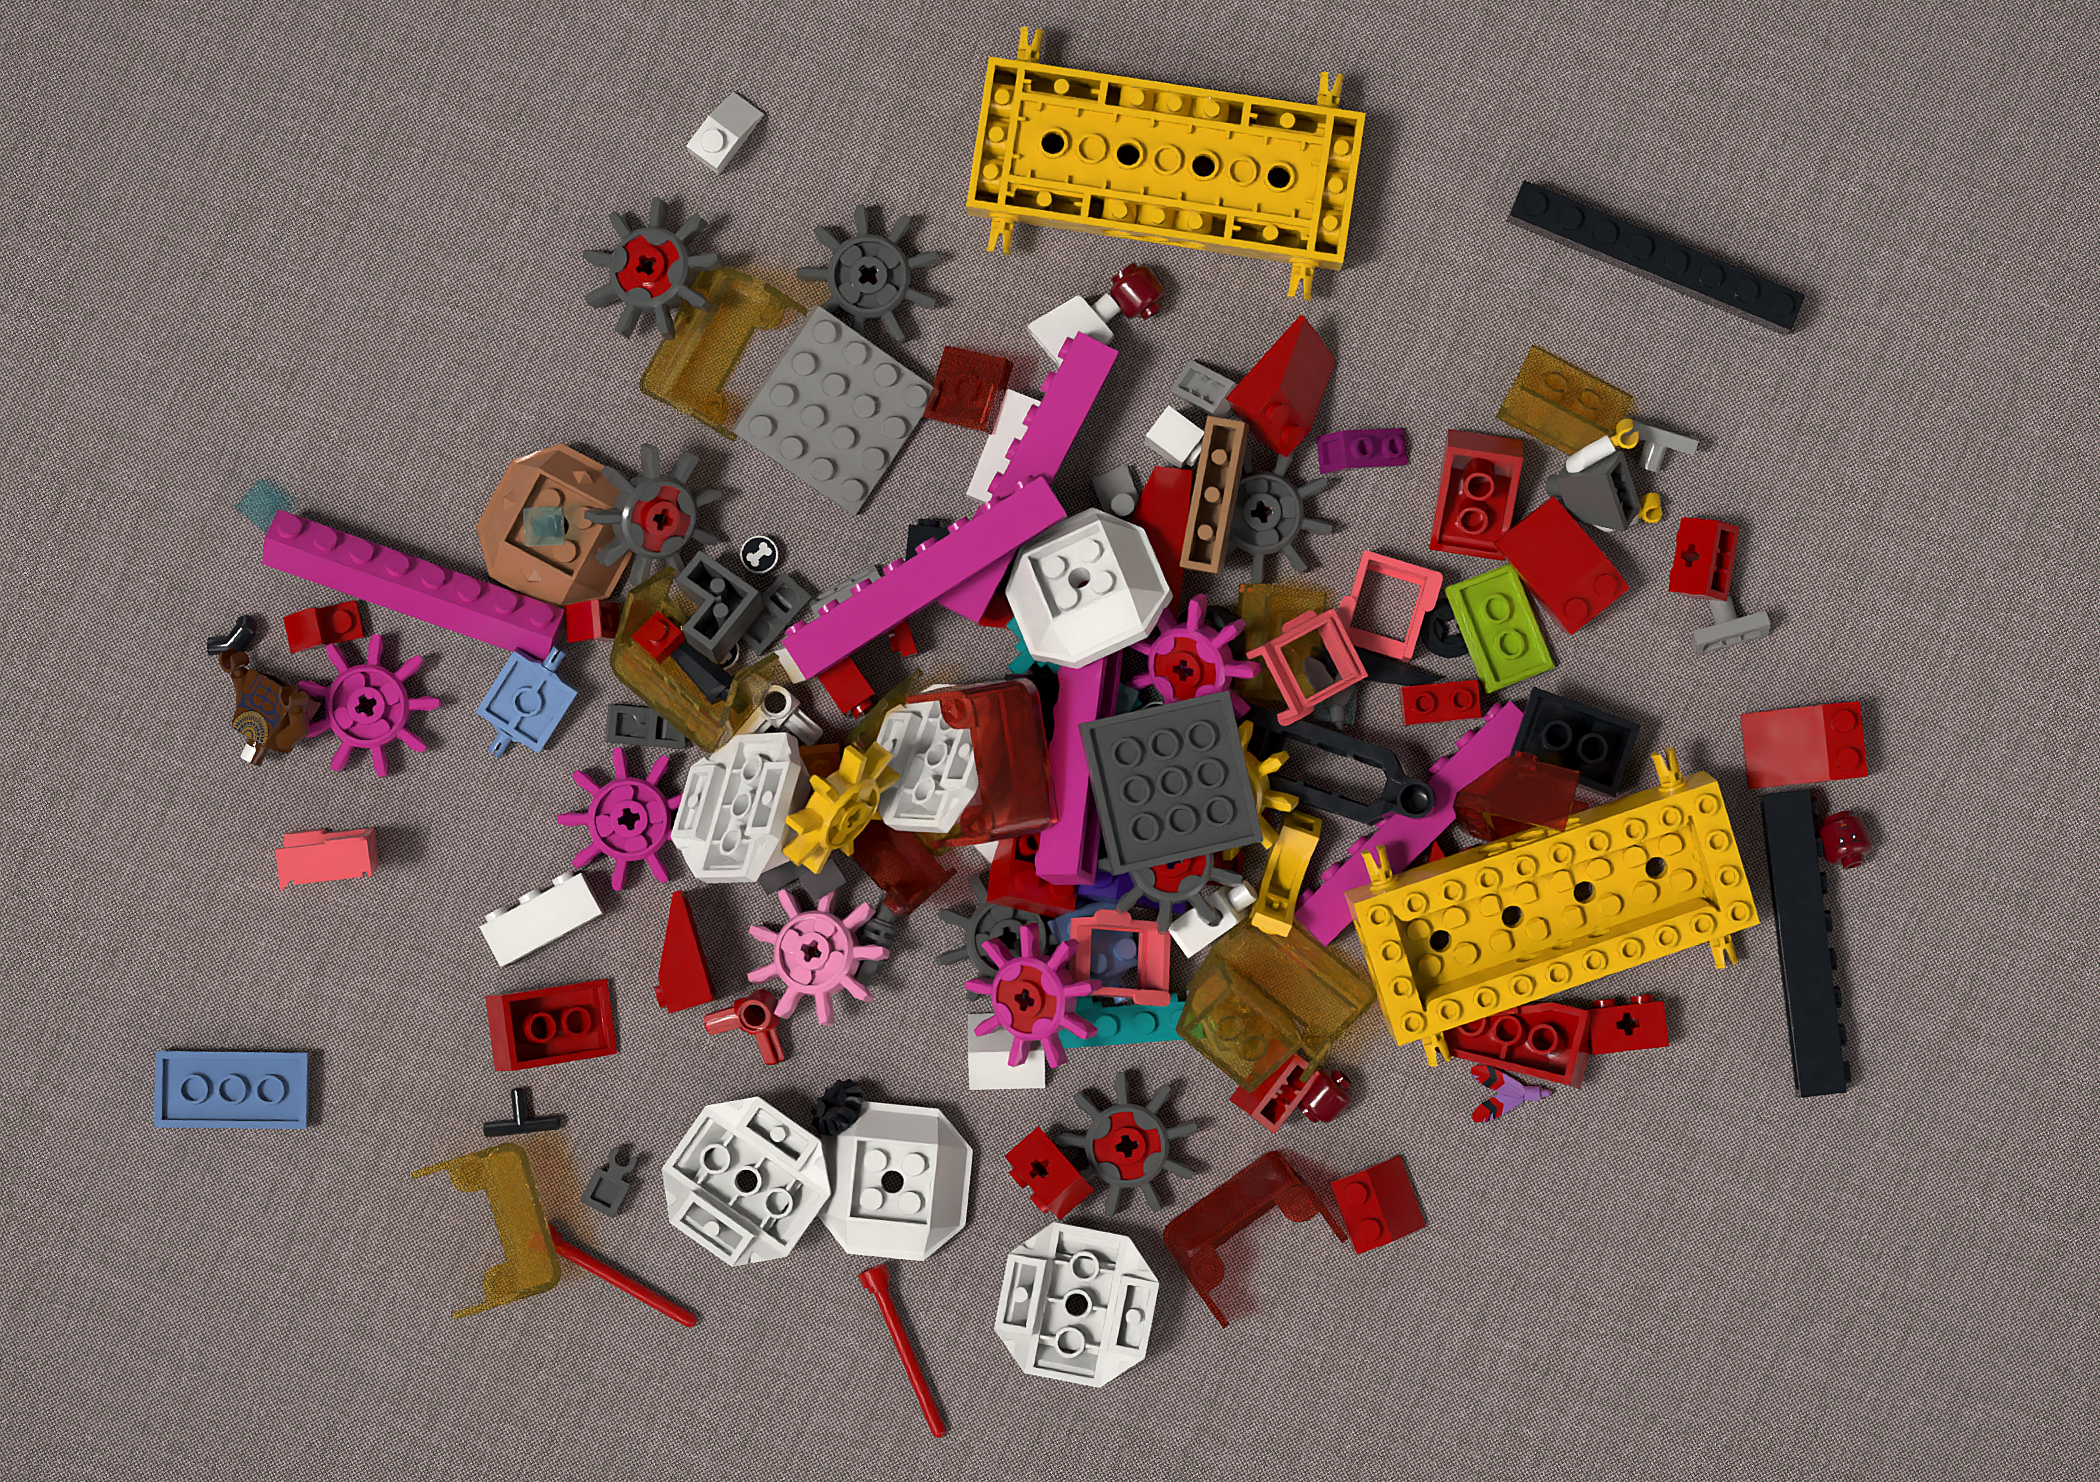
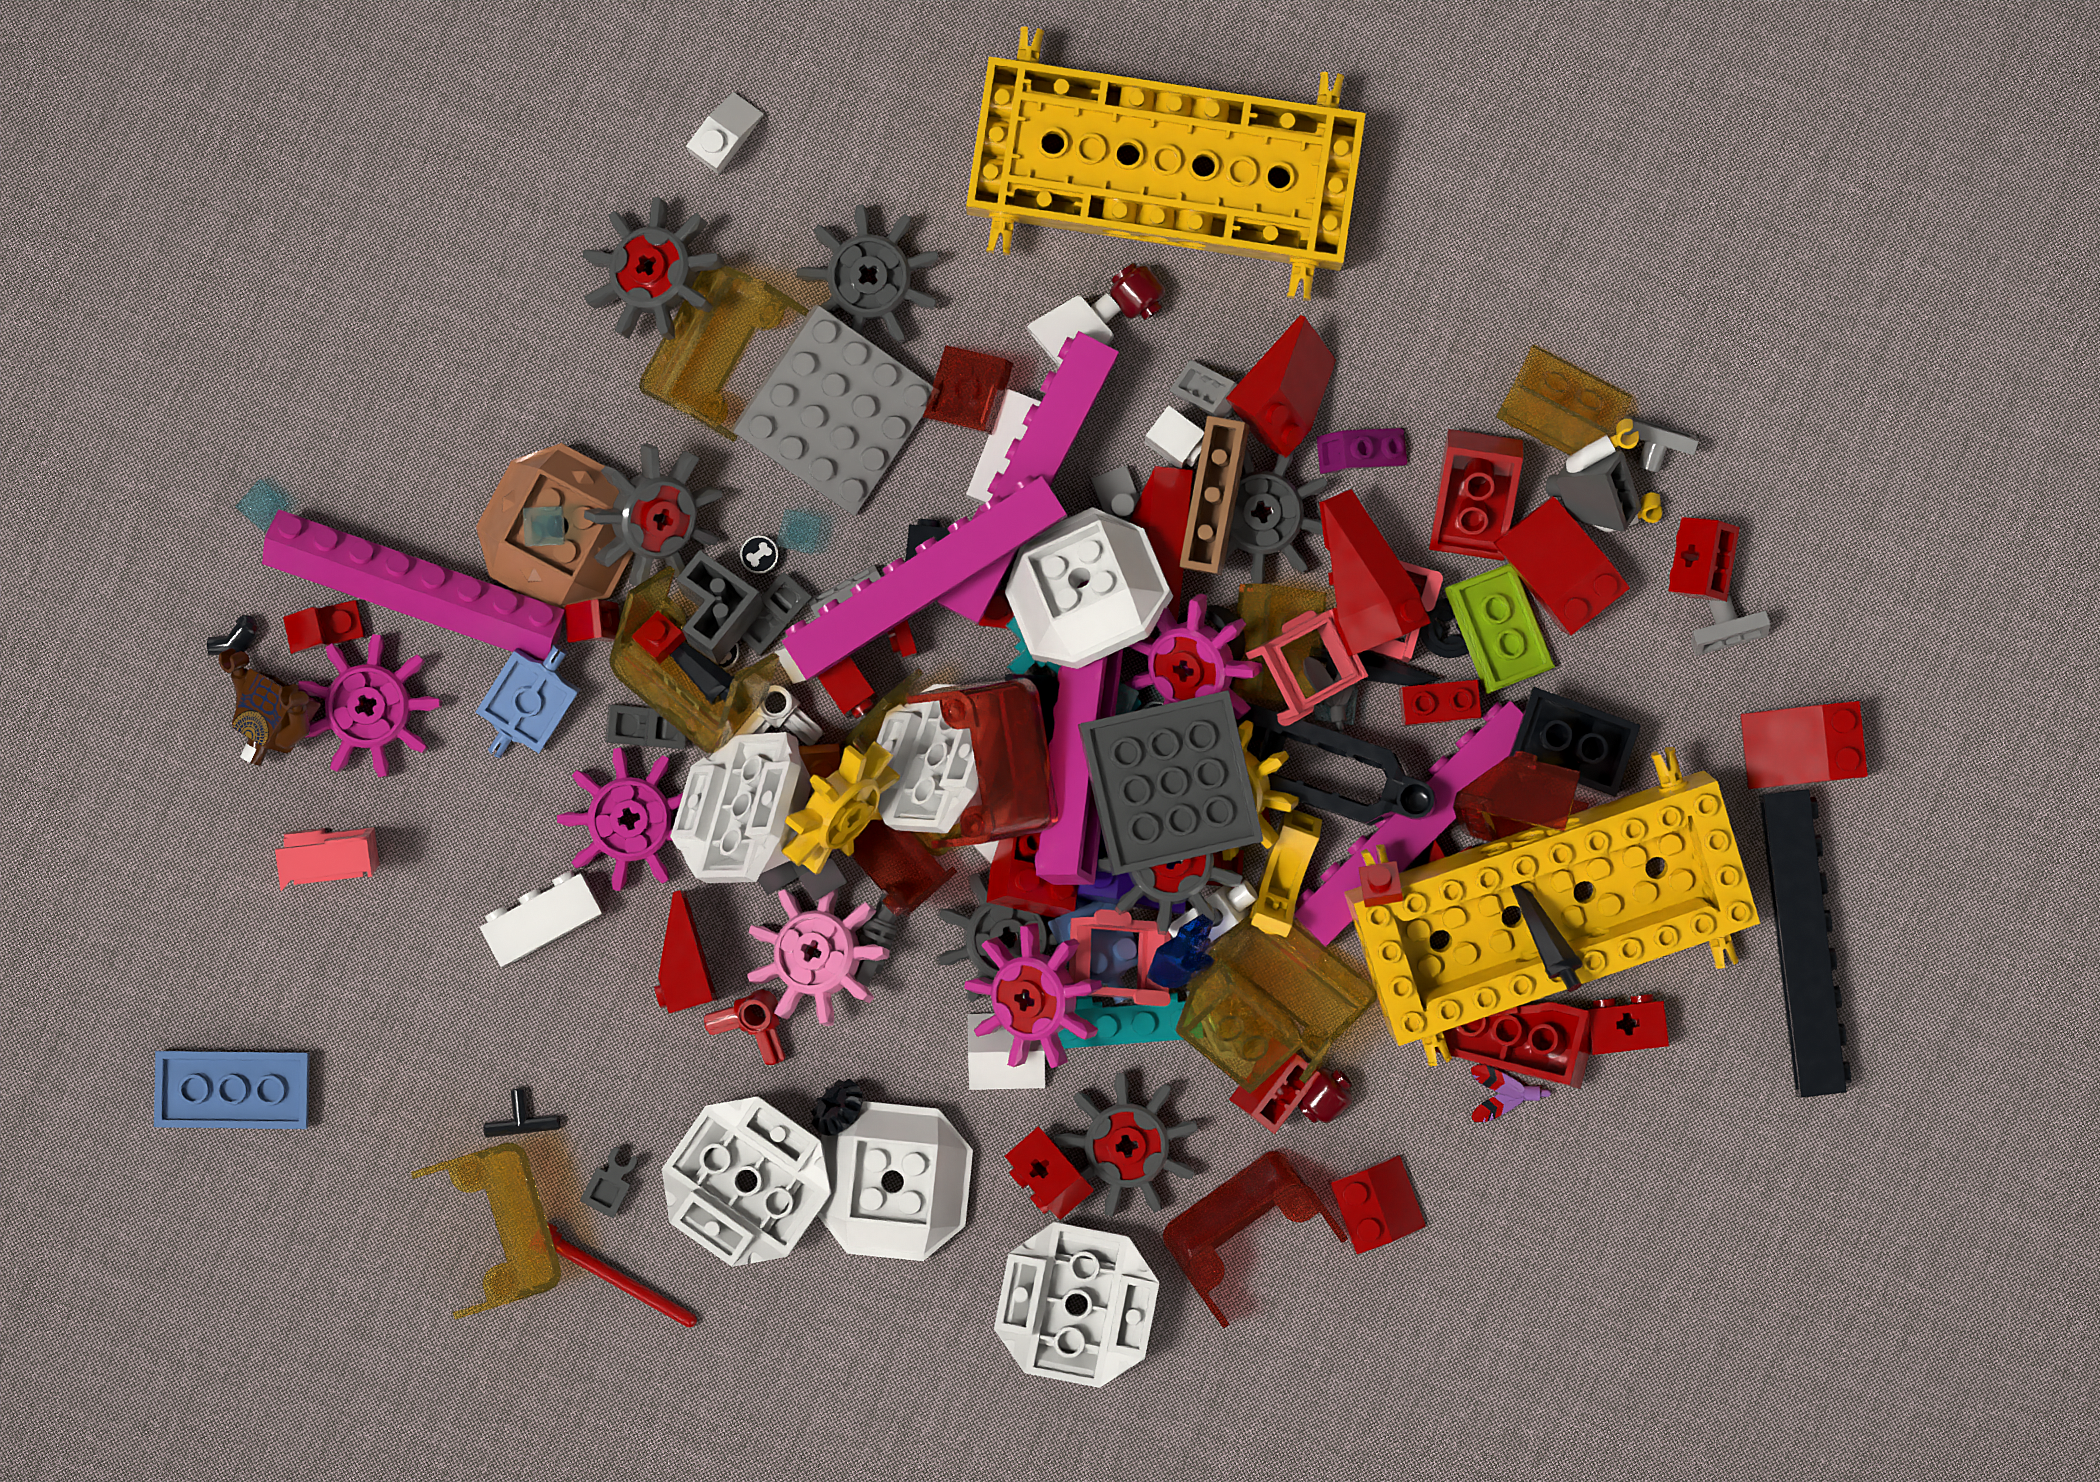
(550, 1025): red slope -> none
(799, 532): none -> clear light blue plate
(877, 1282): red piece -> none
(1183, 955): none -> clear blue brick
(1370, 584): none -> red wedge
(1380, 884): none -> red plate
(1552, 947): none -> black bar
(1655, 258): black brick -> none
(1845, 839): dark red head -> none

